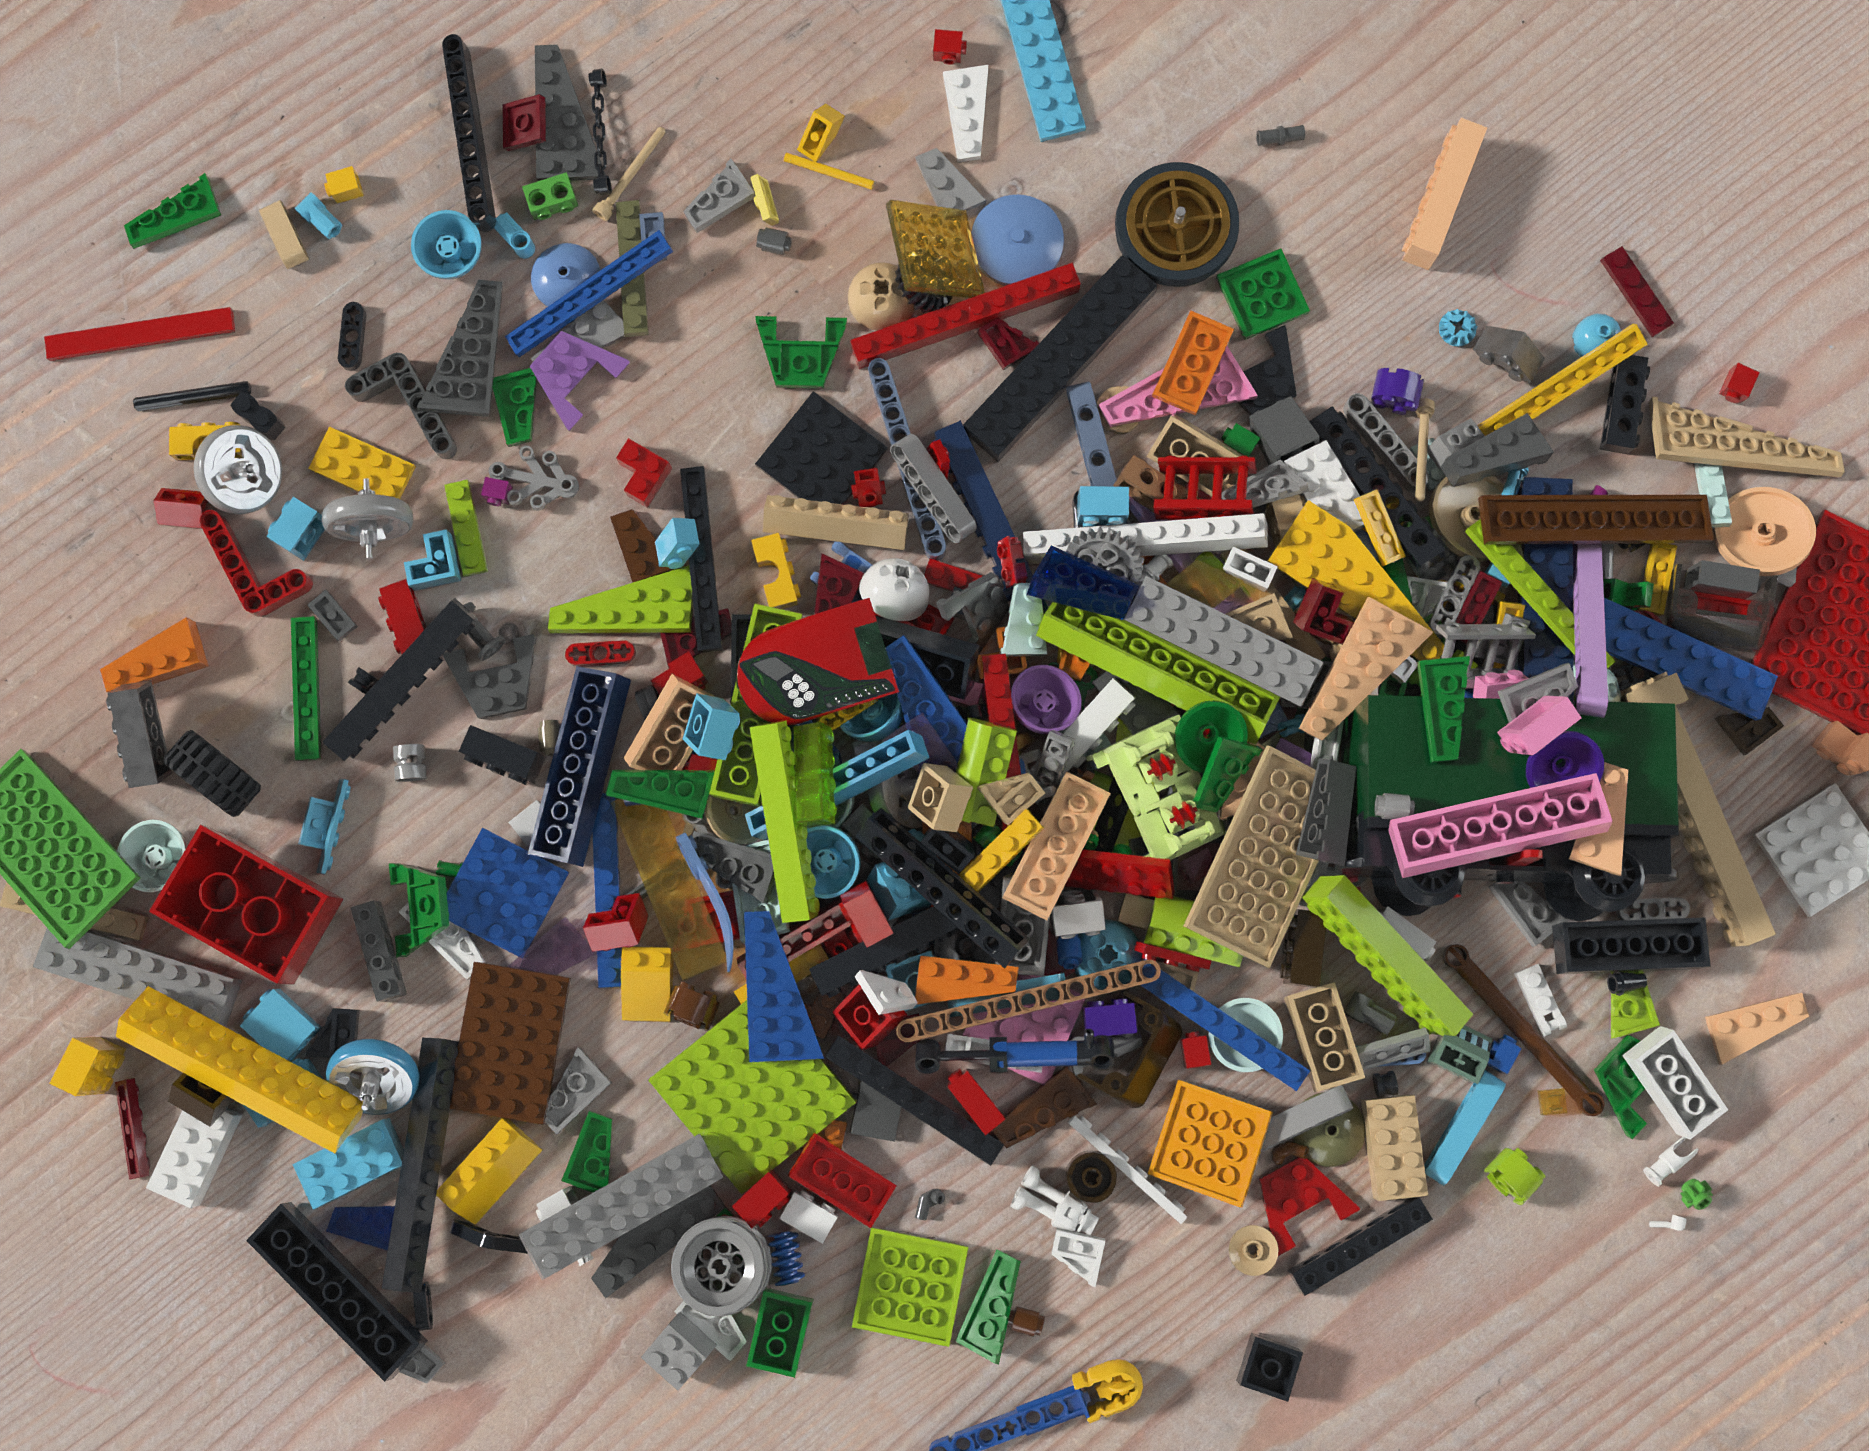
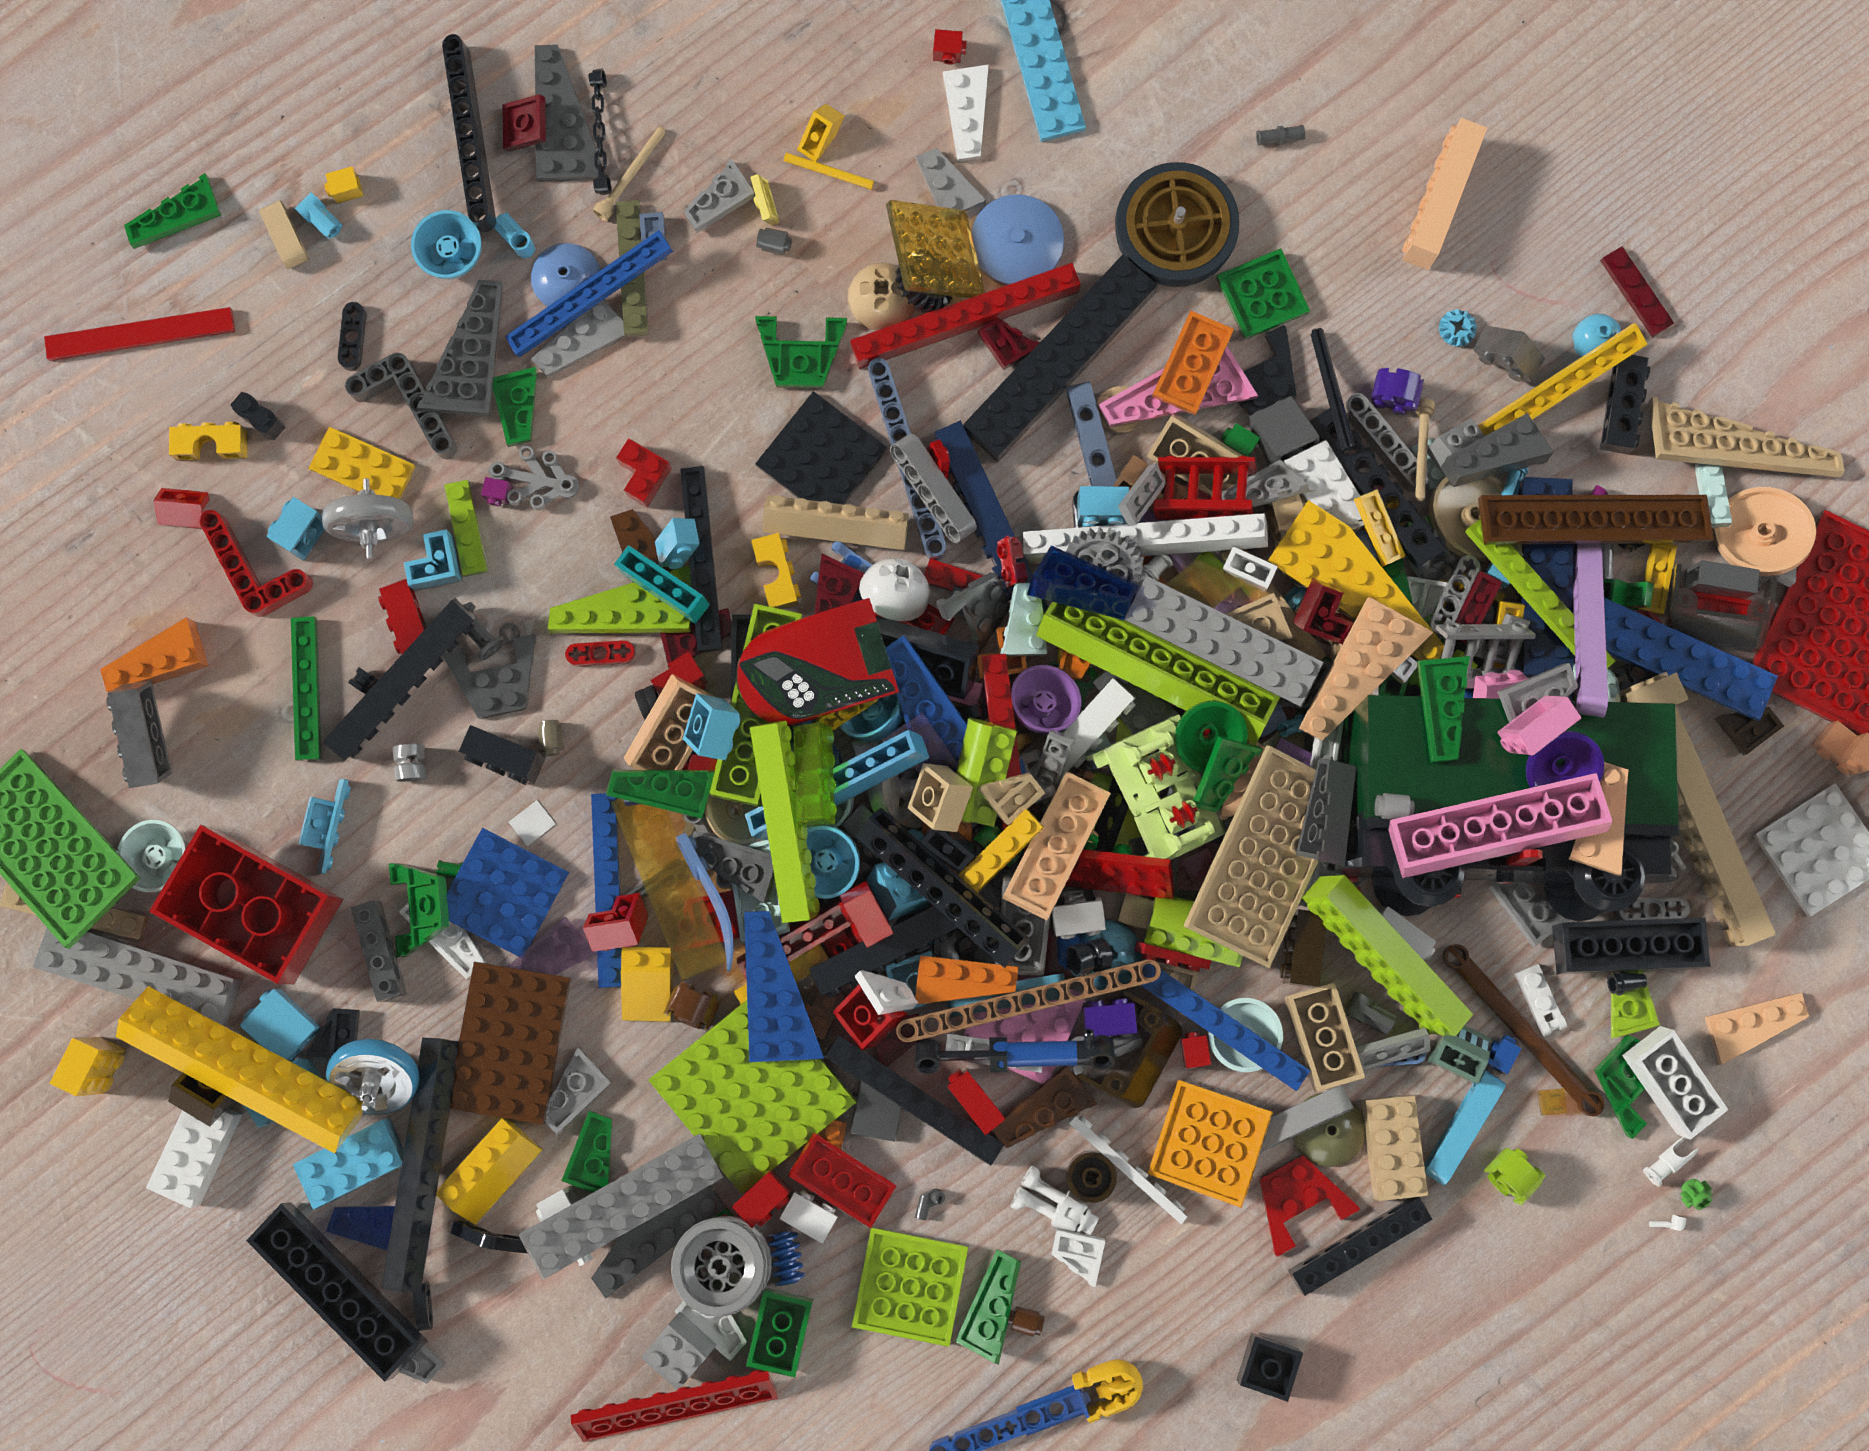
(132, 1131): dark red plate -> none
(191, 396): black axle -> none
(212, 773): black tyre -> none
(218, 458): flat silver wheel -> none
(332, 615): dark grey plate -> none
(549, 190): bright green brick -> none
(565, 365): medium lavender wing -> none
(579, 766): dark blue brick -> none
(662, 584): none -> teal brick
(674, 1406): none -> red plate
(868, 488): red brick -> none
(1089, 957): none -> black wheel
(1142, 494): none -> light grey plate
(1262, 1259): tan dish -> none
(1286, 1149): reddish brown arm -> none
(1332, 390): none -> black axle
(1385, 1084): black wheel -> none
(1674, 853): none -> white hand
(1739, 383): red brick -> none

